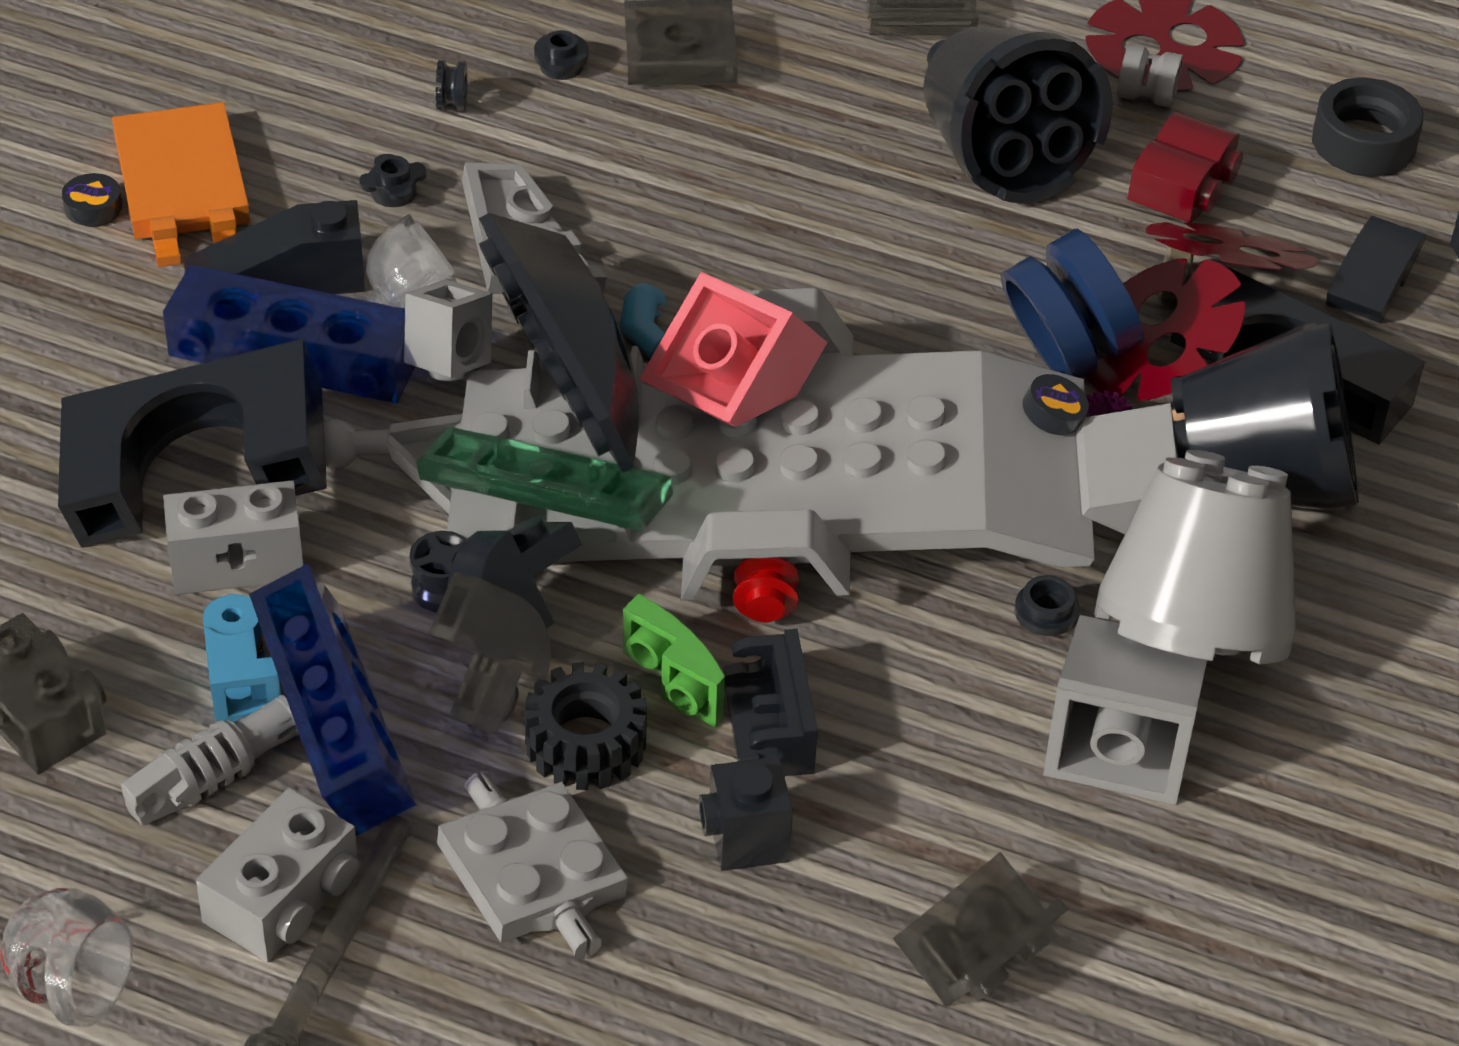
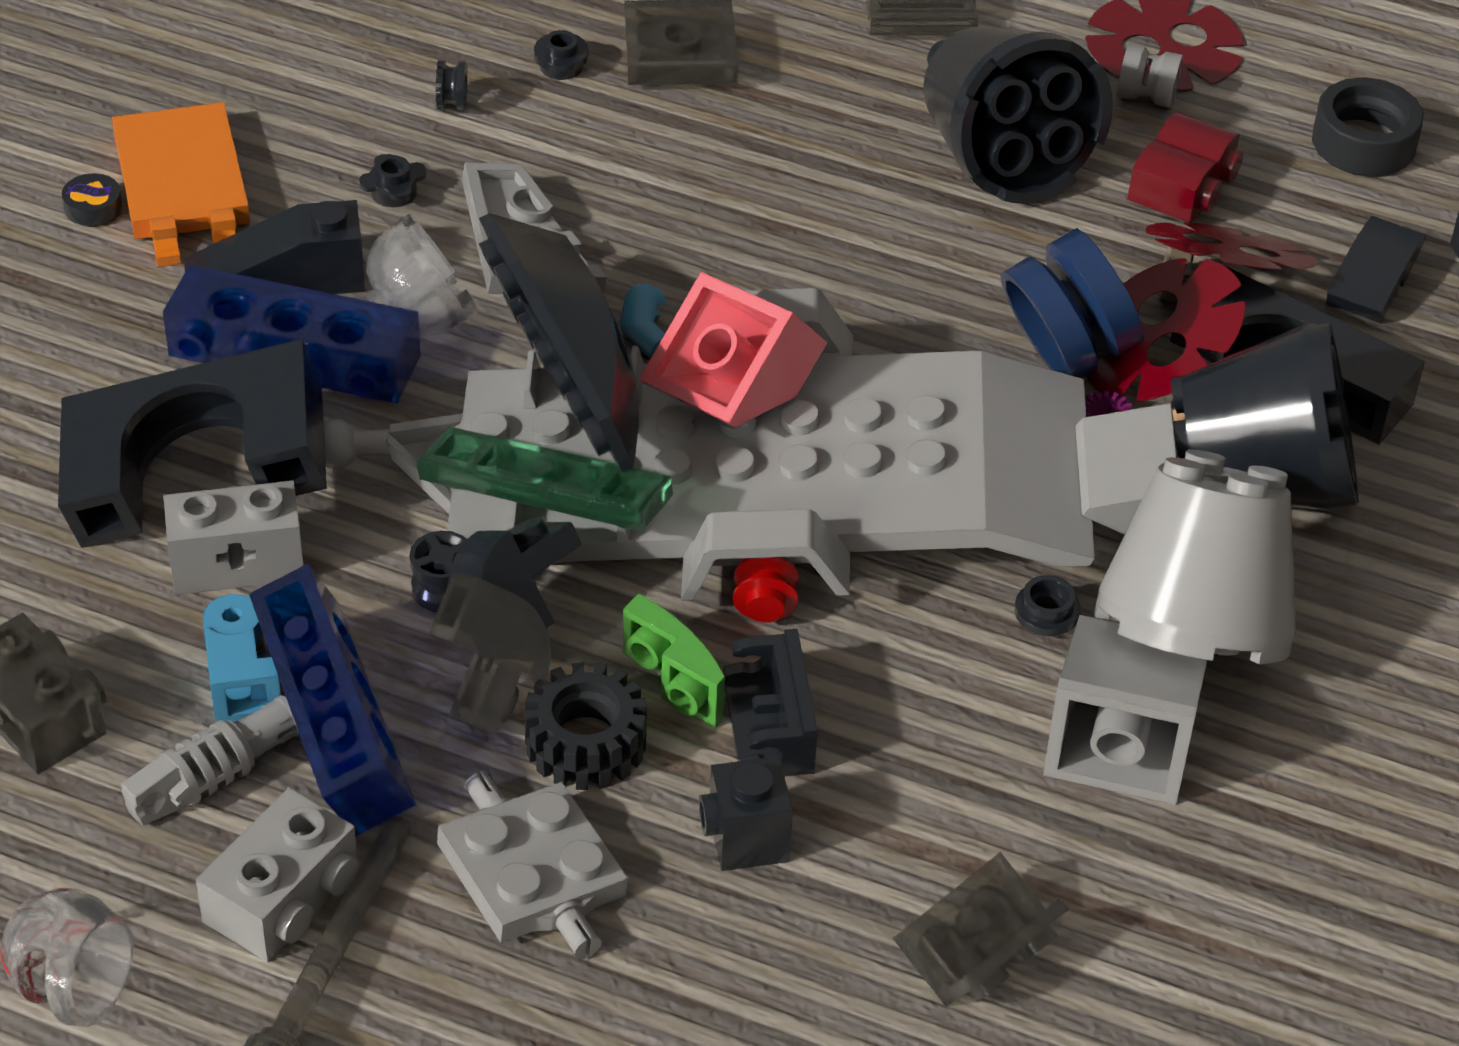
(448, 329): light grey brick -> none
(1055, 404): black tile -> none

